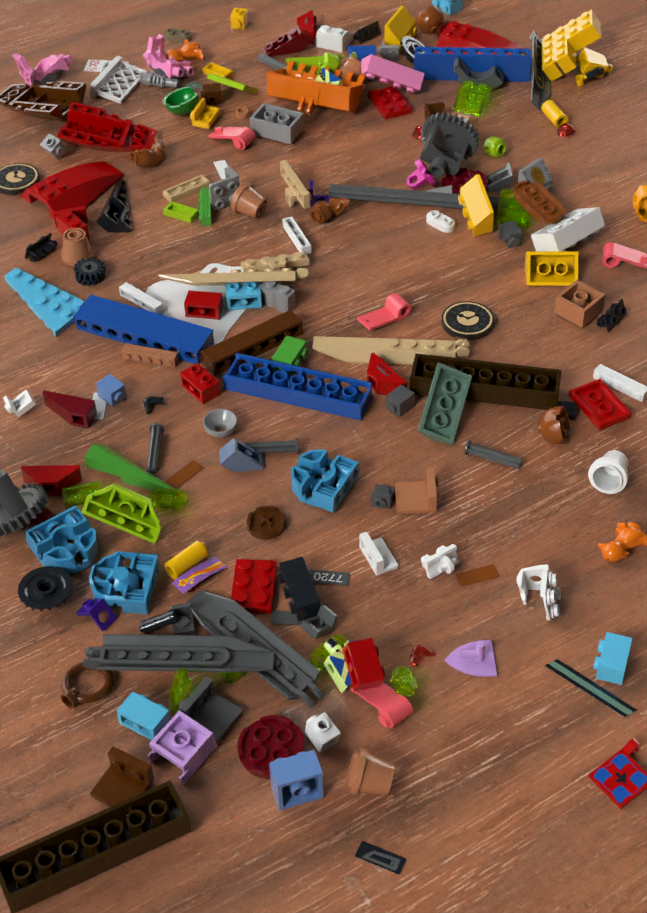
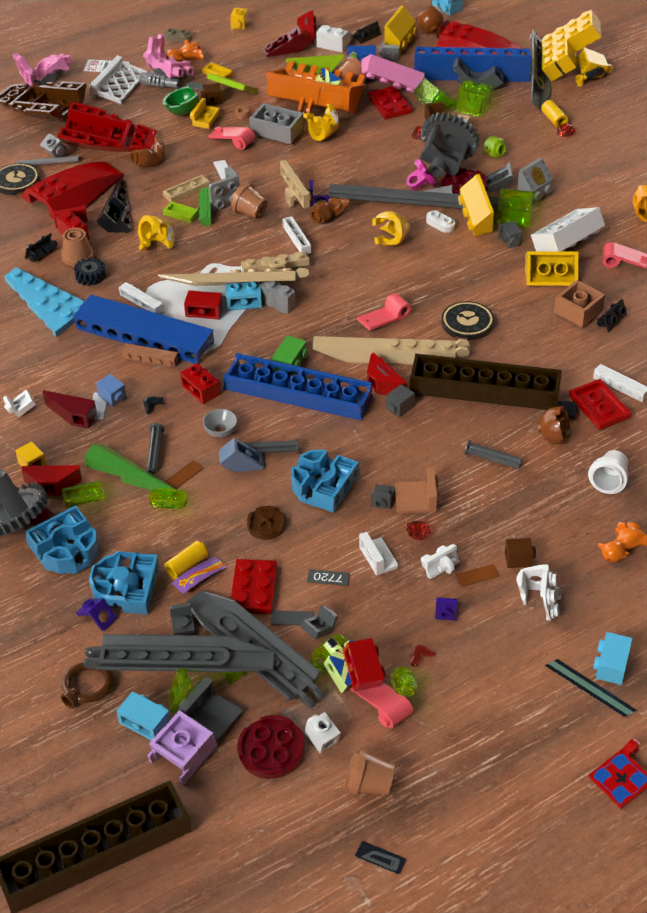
(30, 455): none -> yellow brick
(45, 161): none -> light grey bar
(45, 588): black gear -> none
(123, 778): reddish brown bracket -> none
(124, 511): lime wedge -> none
(155, 229): none -> yellow piece
(158, 622): black piece -> none
(251, 342): reddish brown brick -> none
(271, 62): dark grey axle -> none
(296, 779): medium blue brick -> none
(299, 588): black brick -> none
(325, 126): none -> yellow piece
(330, 61): lime head -> none
(397, 226): none -> yellow piece
(408, 45): gear -> none
(418, 530): none -> clear red animal
(430, 93): none -> clear neon green slope
(444, 404): sand green slope -> none
(446, 609): none -> dark purple bracket
(474, 659): lavender shield -> none
(519, 552): none -> reddish brown brick
(539, 202): dark orange tile -> none

